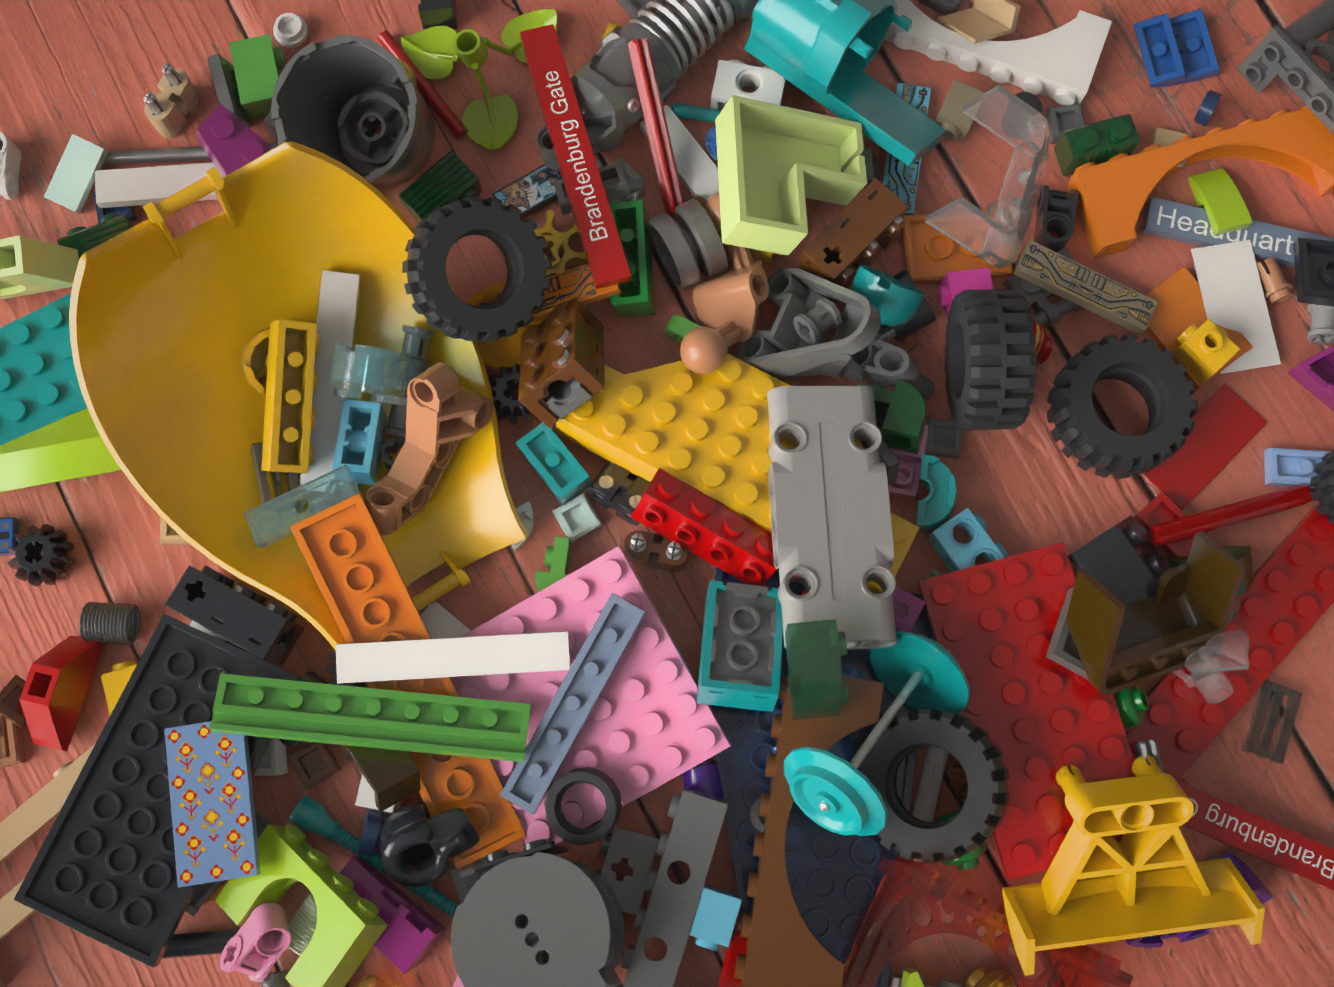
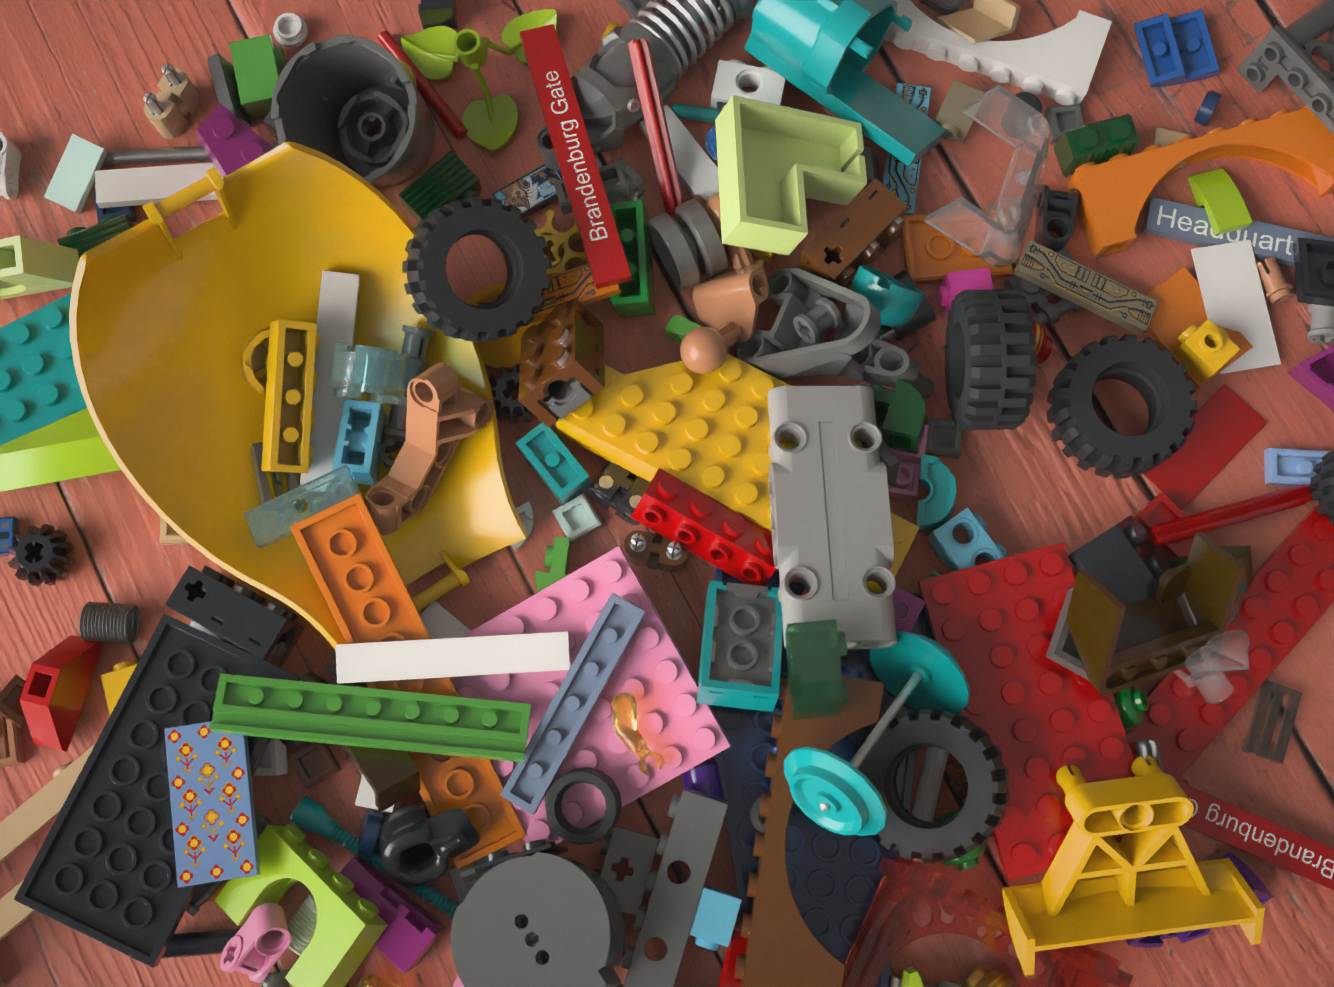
(626, 728): none -> clear yellow arm

